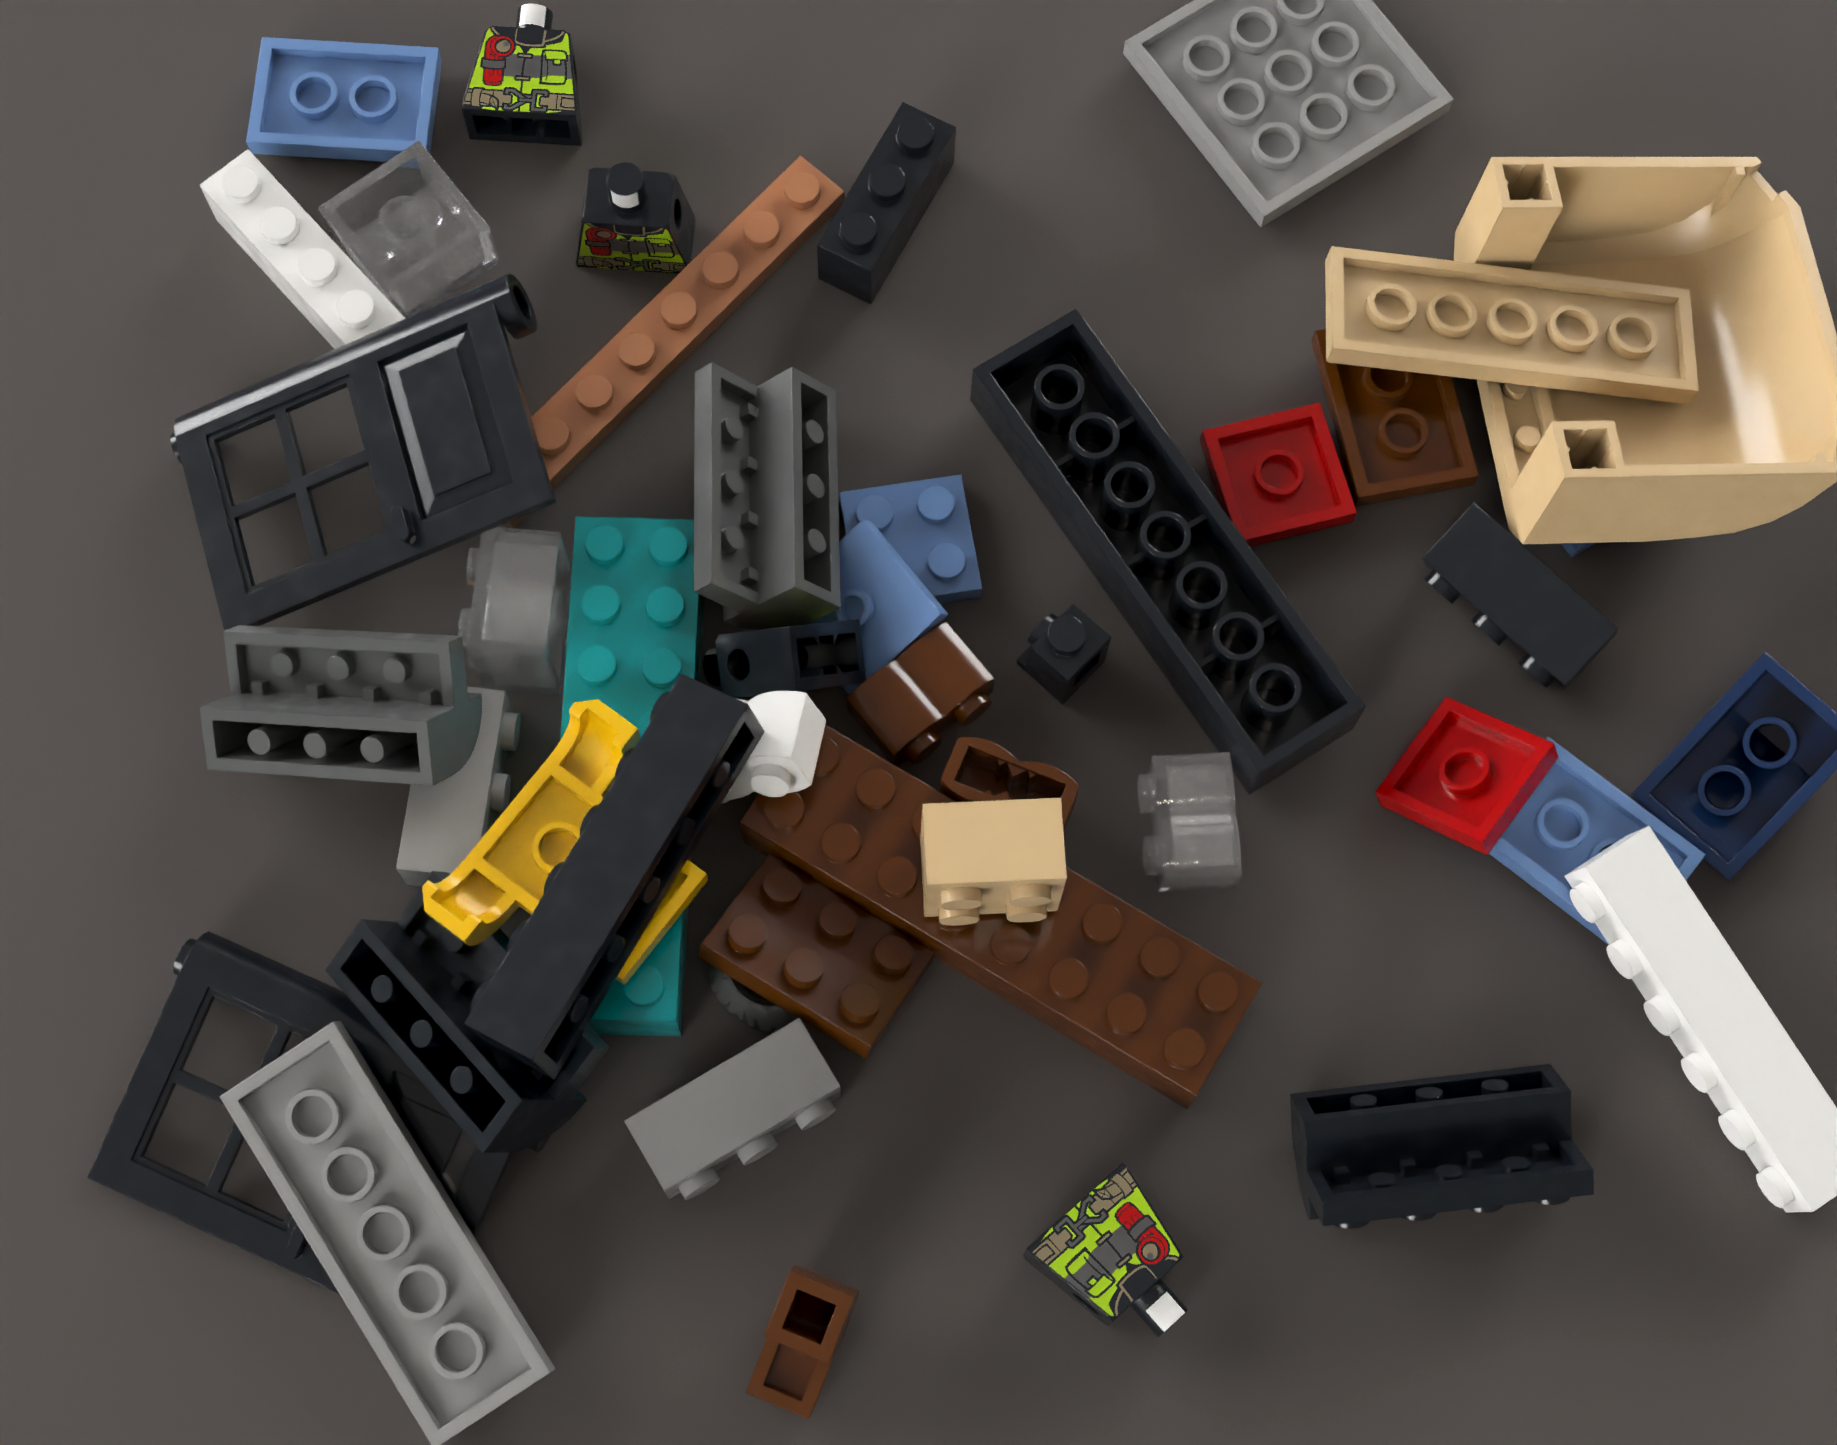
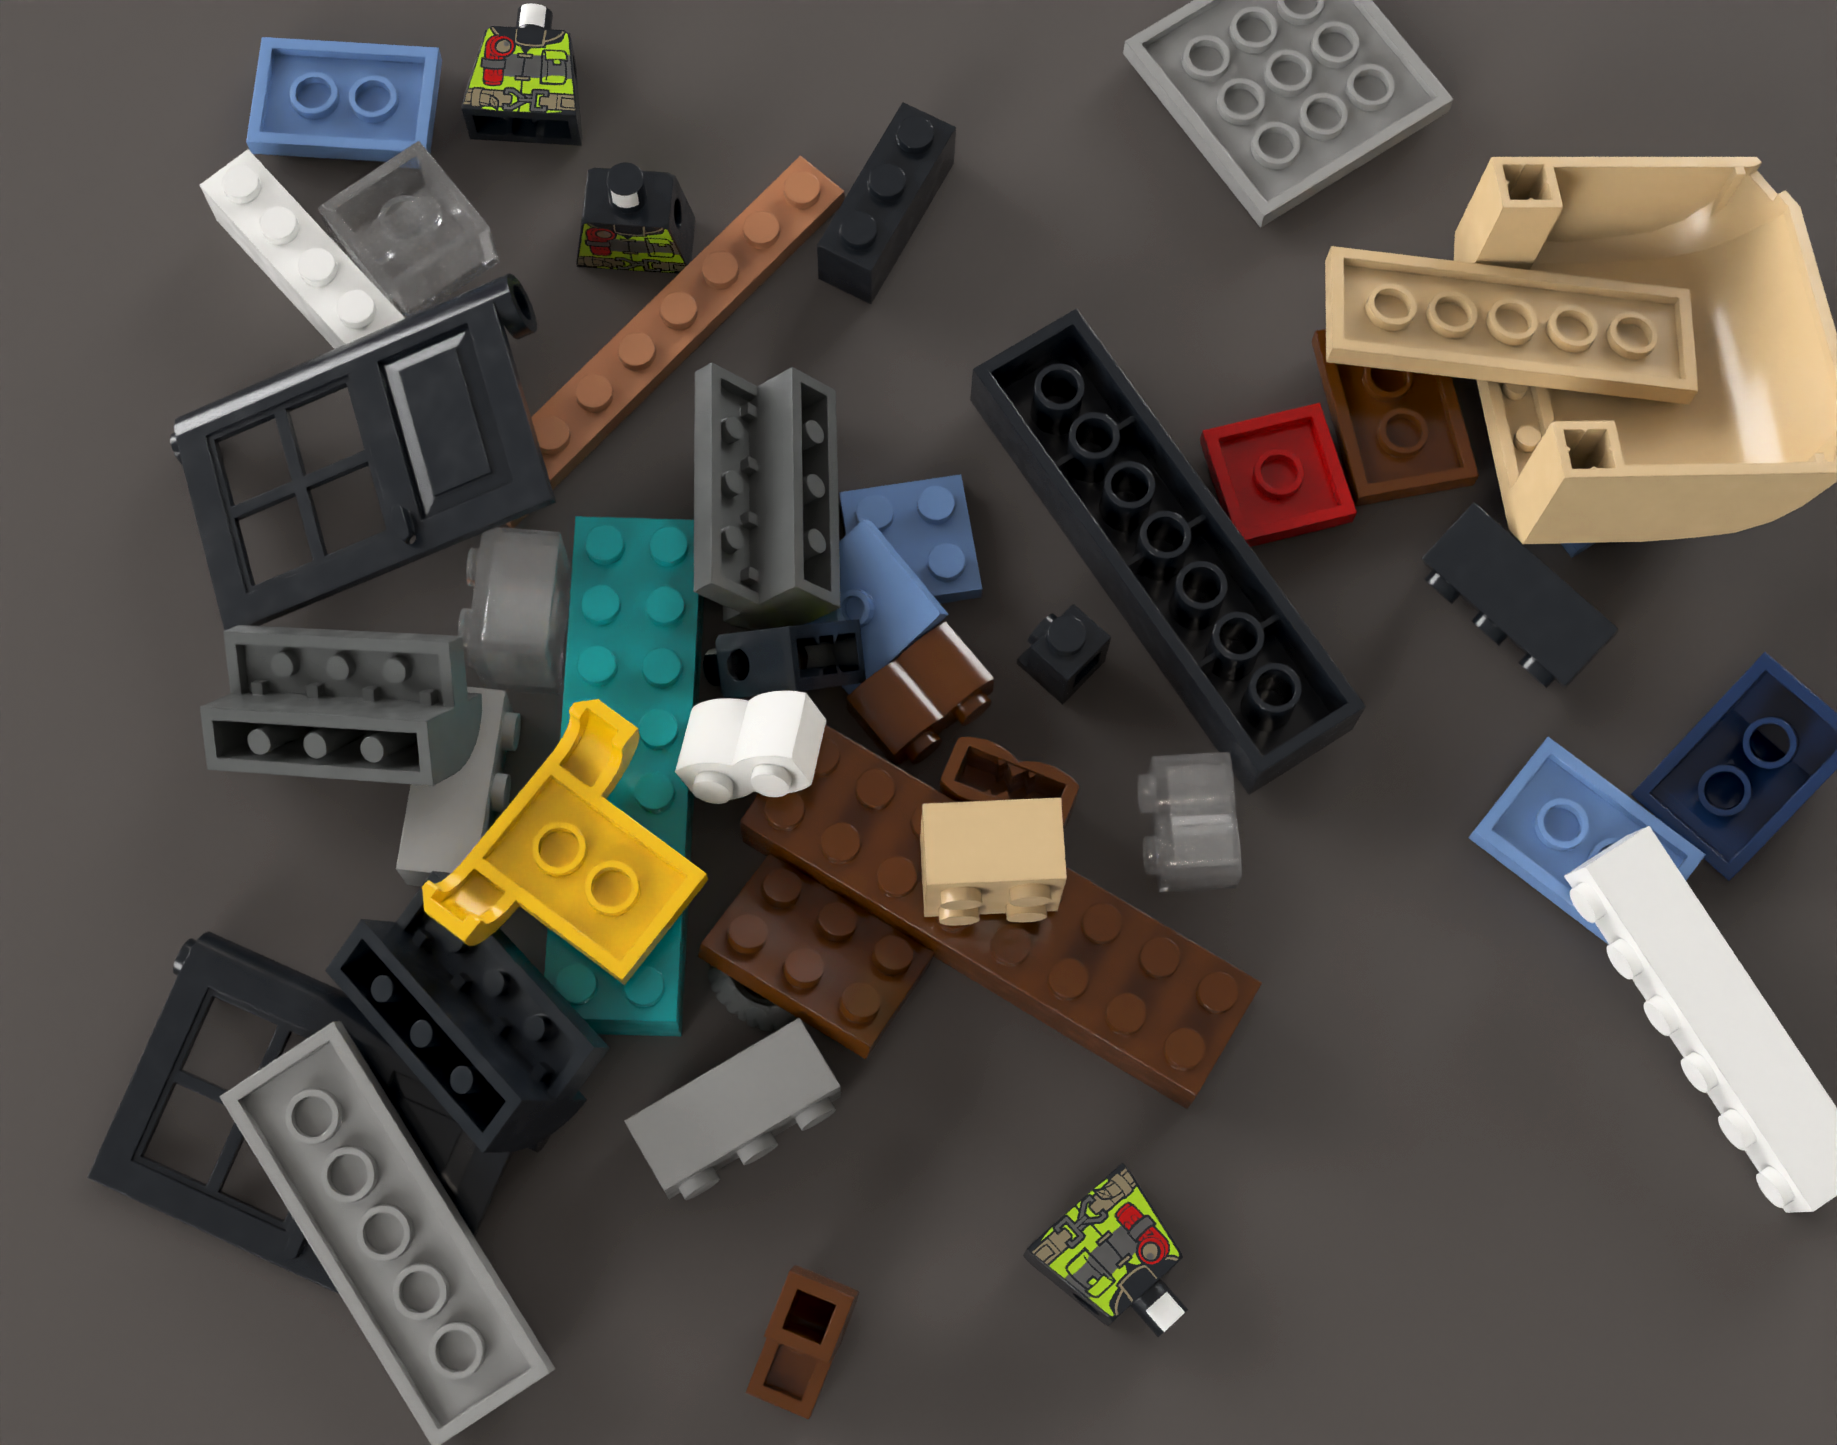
(615, 876): black brick -> none
(1437, 1146): black brick -> none
(1467, 775): red plate -> none

